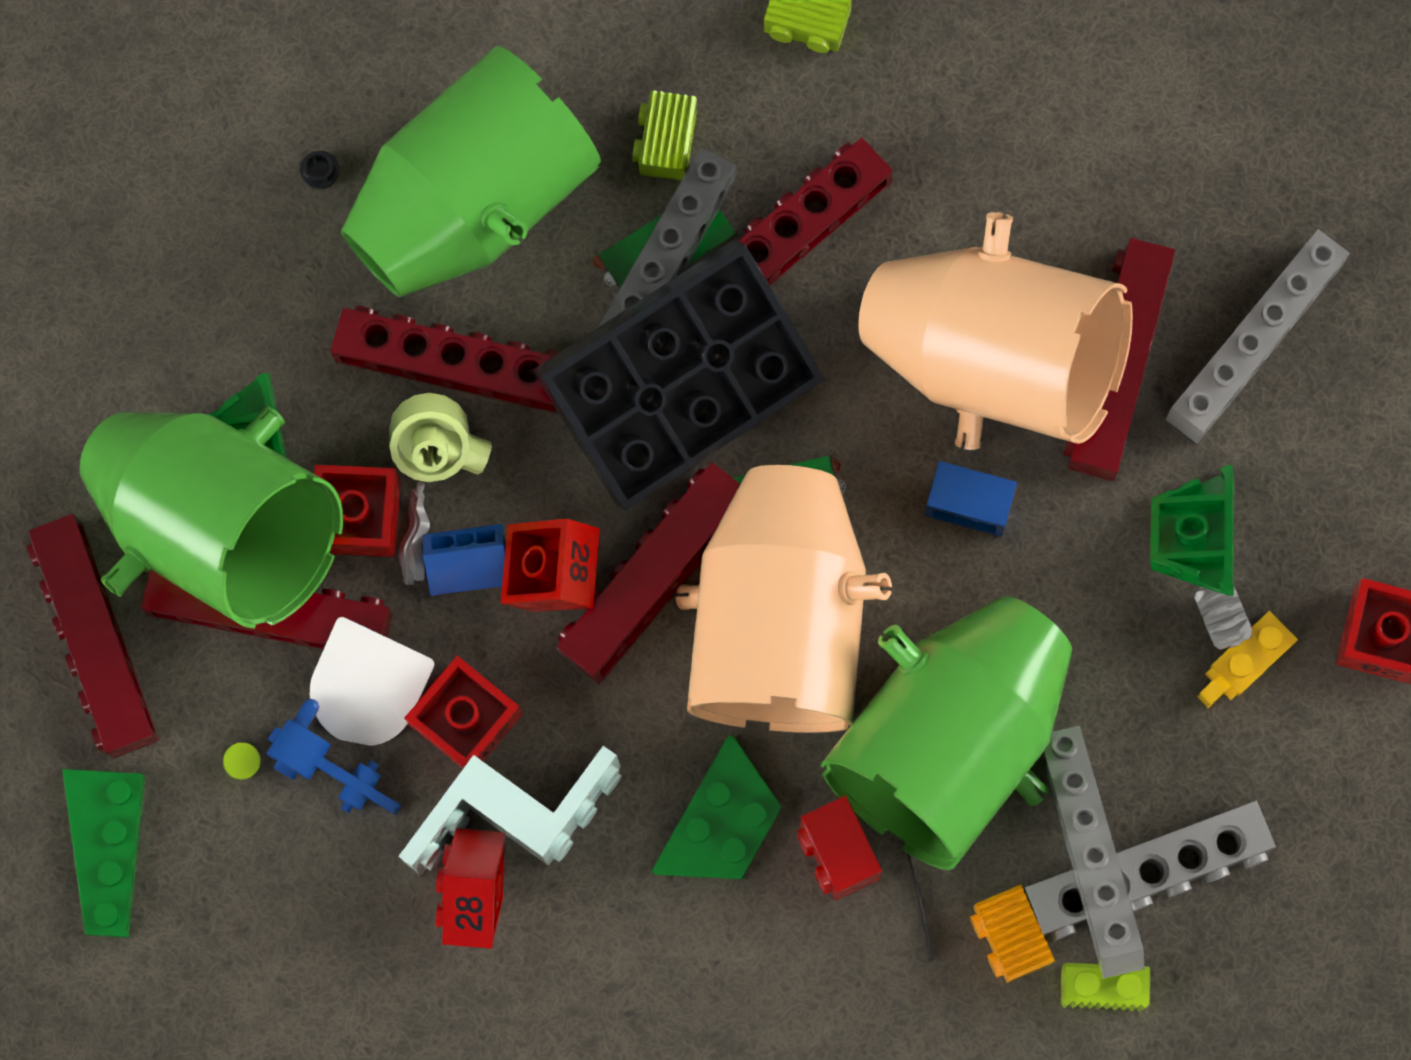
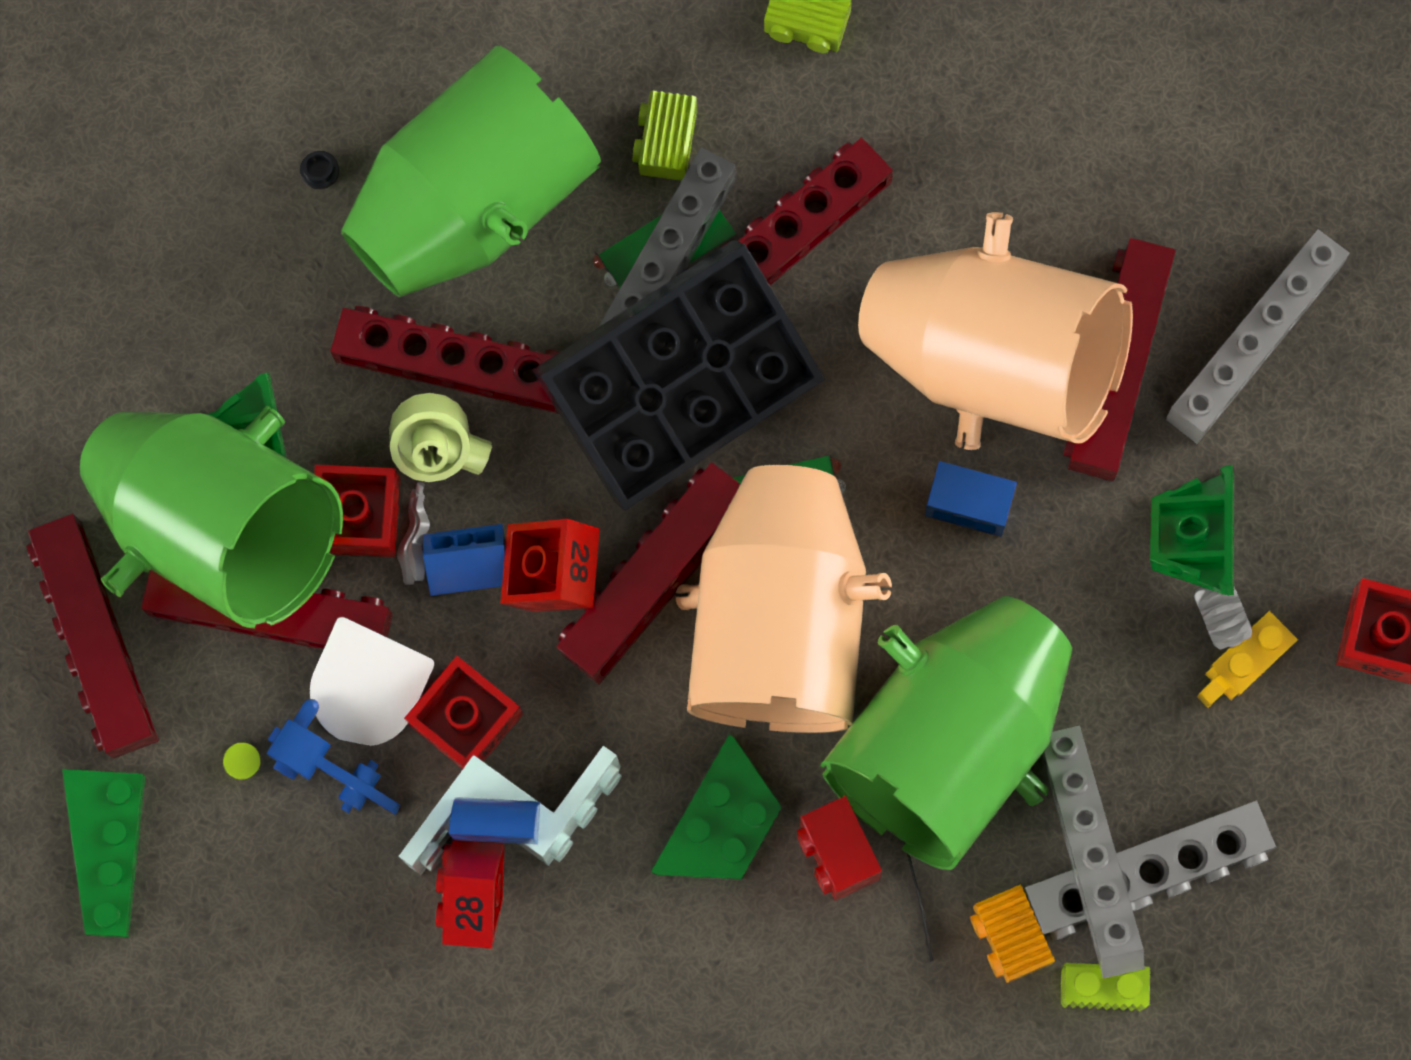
(495, 820): none -> blue brick

